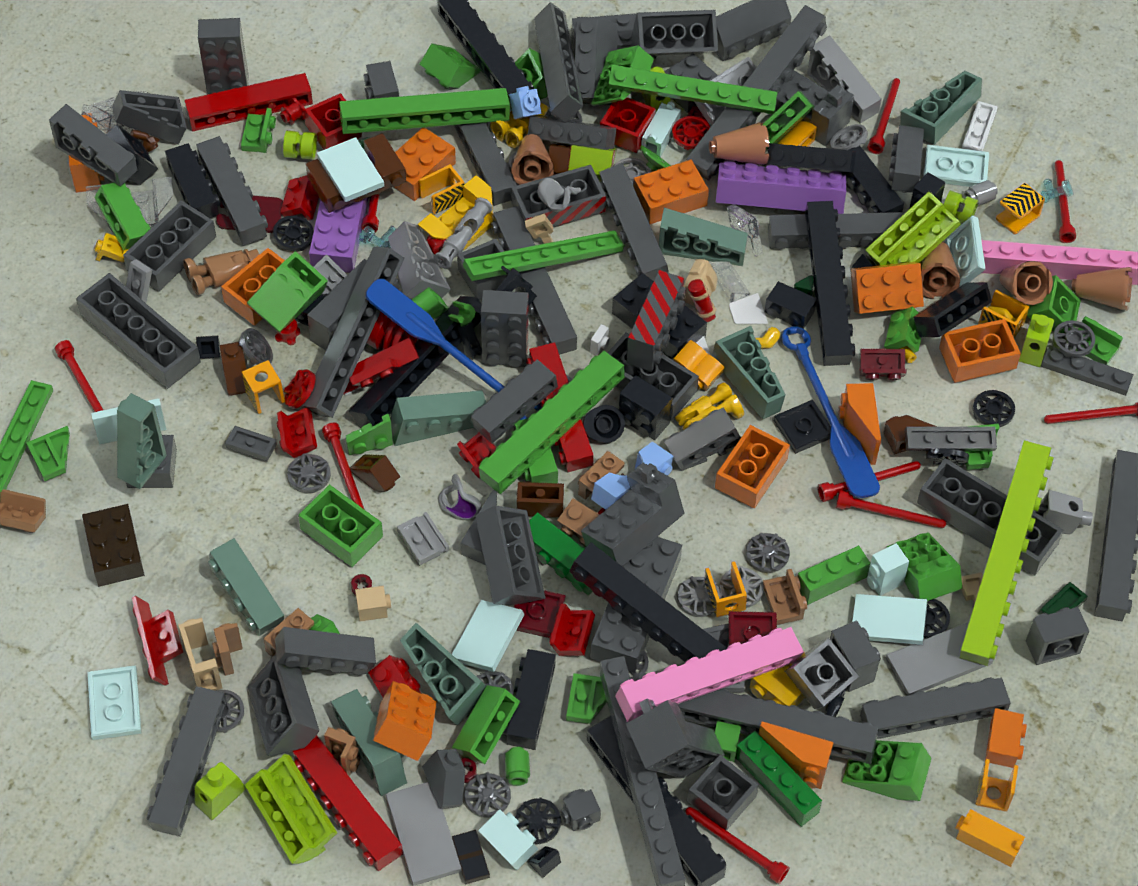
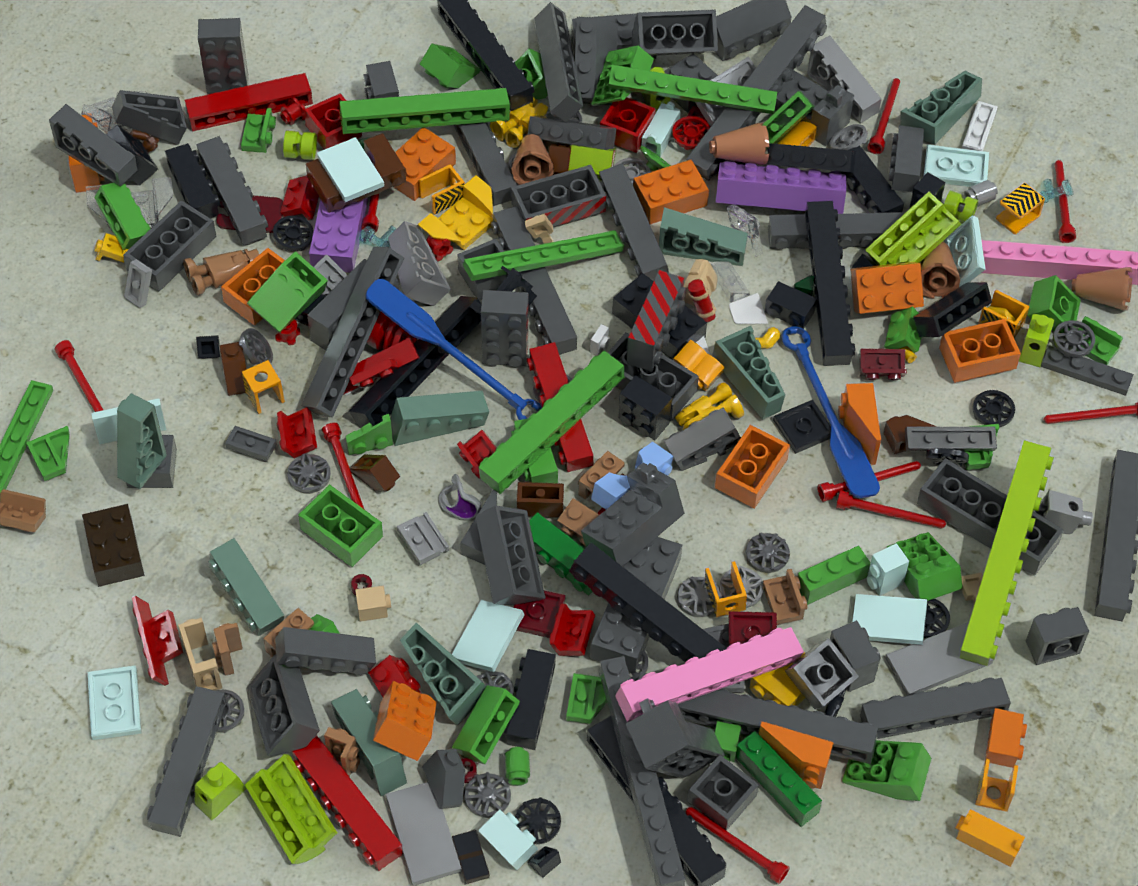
(138, 330): dark grey brick -> none
(299, 388): red wheel -> none
(430, 302): bright green beam -> none
(456, 243): light grey piece -> none
(466, 329): piece -> none
(514, 401): dark grey brick -> none
(525, 103): light blue brick -> none
(551, 191): light grey piece -> none
(580, 809): dark grey brick -> none
(604, 423): black piece -> none
(1027, 282): nougat cone -> none
(1067, 597): dark green tile -> none

